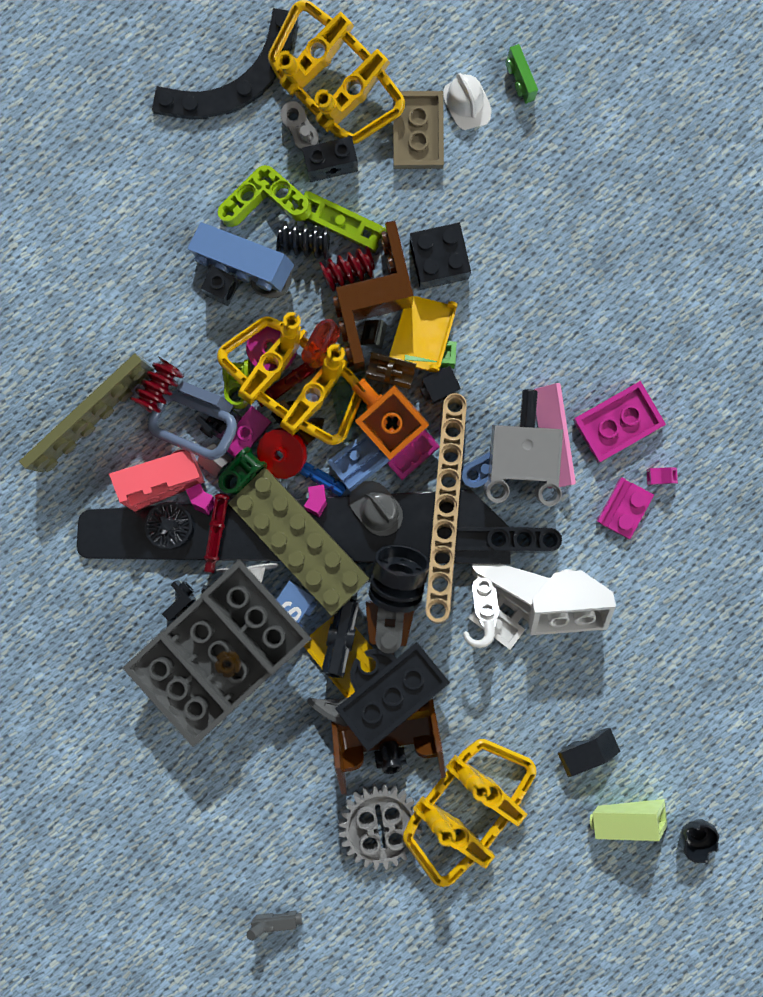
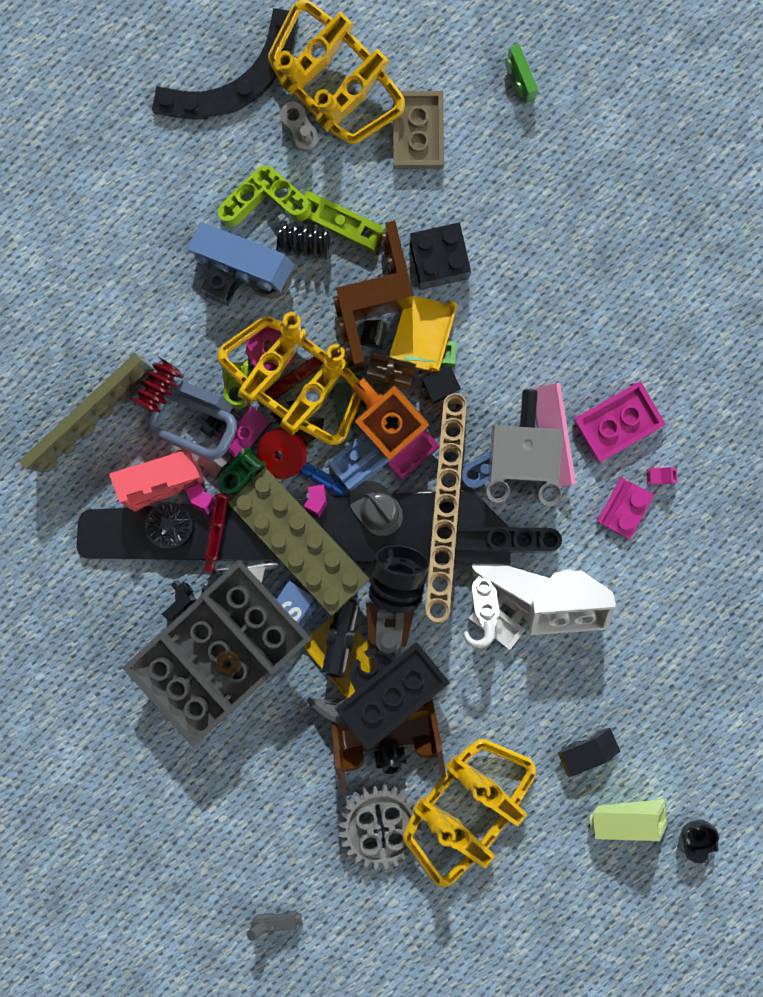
(323, 336): clear red plate -> none
(330, 159): black brick -> none
(348, 269): dark red piece -> none
(467, 102): white piece -> none

